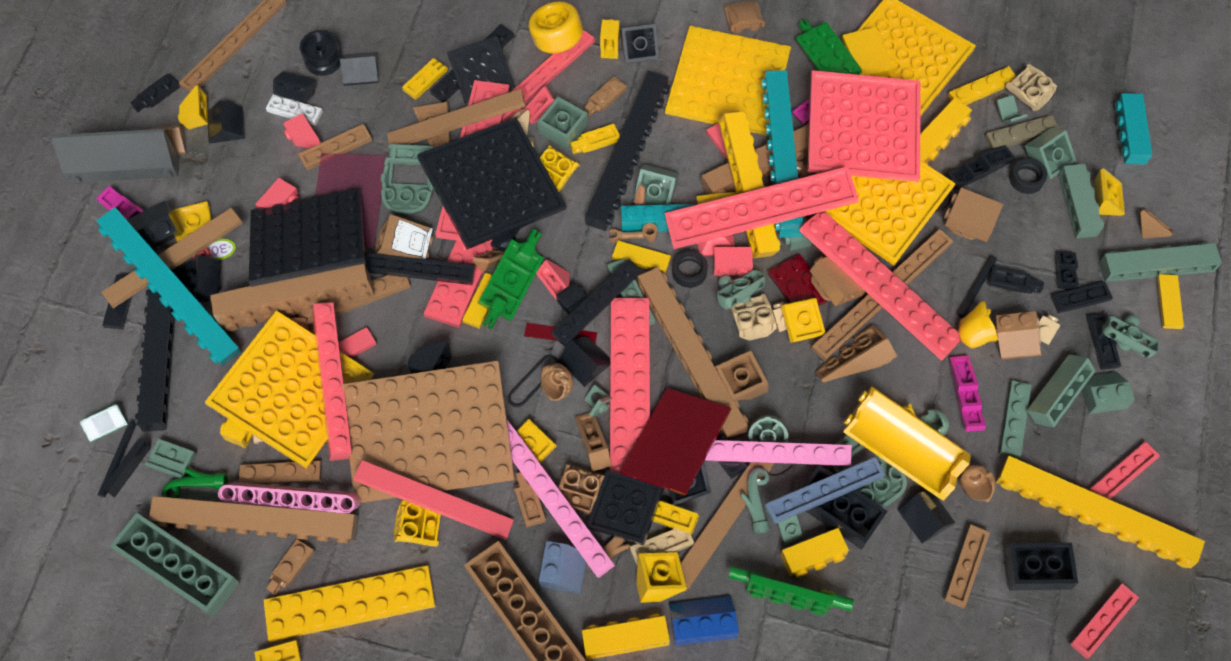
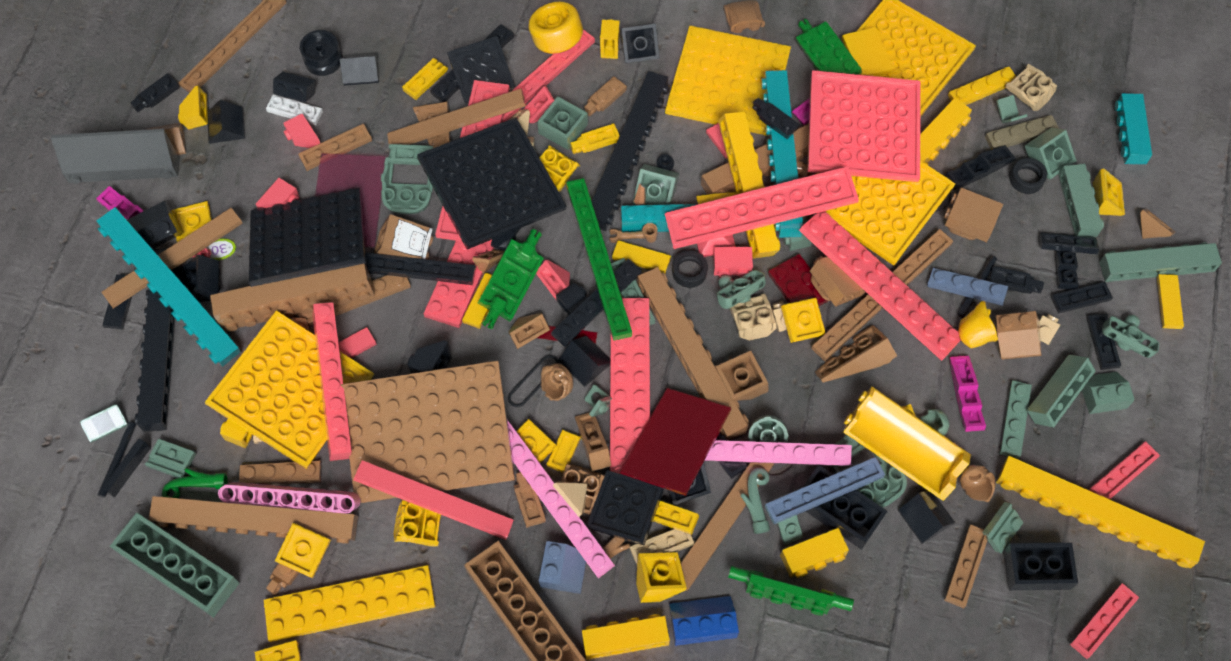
(302, 550): none -> yellow tile
(528, 329): none -> medium nougat slope
(564, 451): none -> yellow tile
(573, 494): none -> tan slope
(599, 260): none -> green plate
(665, 158): none -> black plate
(775, 118): none -> black hinge
(967, 286): none -> sand blue plate
(1003, 527): none -> sand green plate
(1068, 243): none -> black tile

